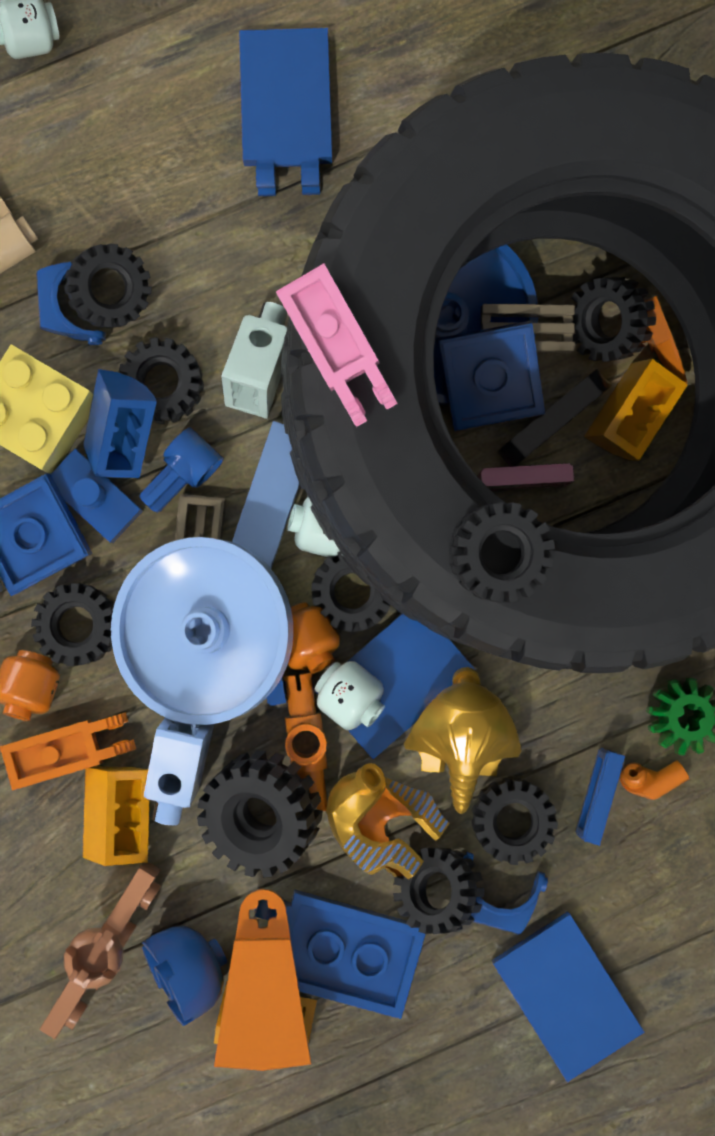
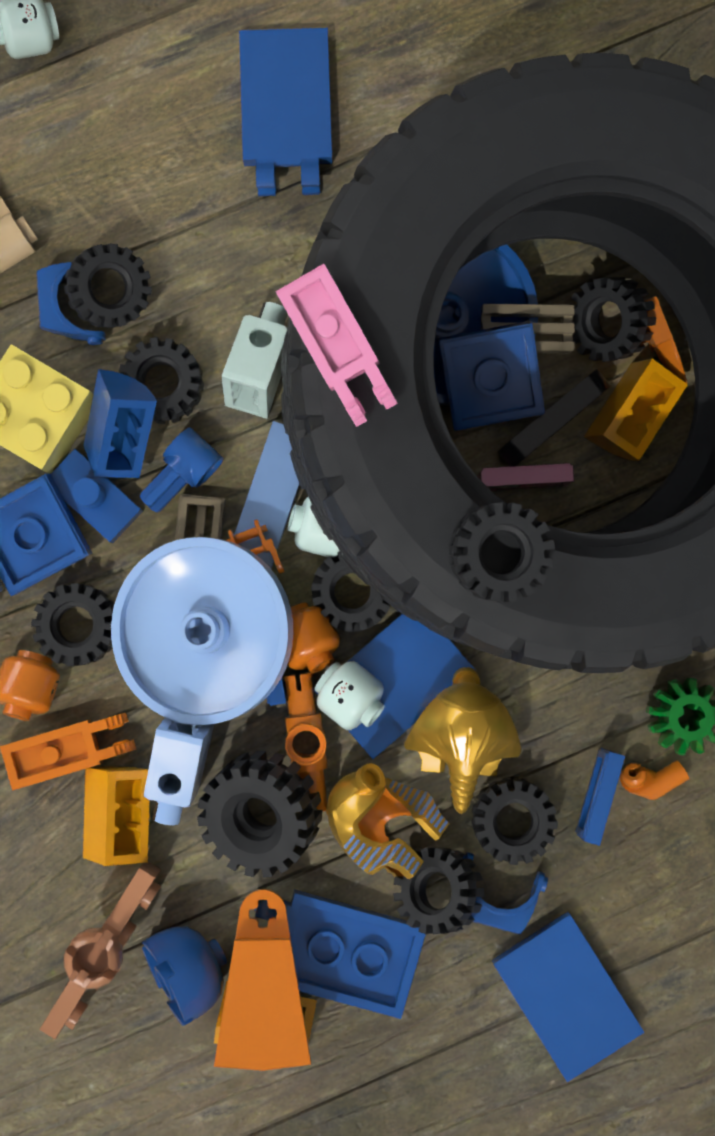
(267, 545): none -> orange piece

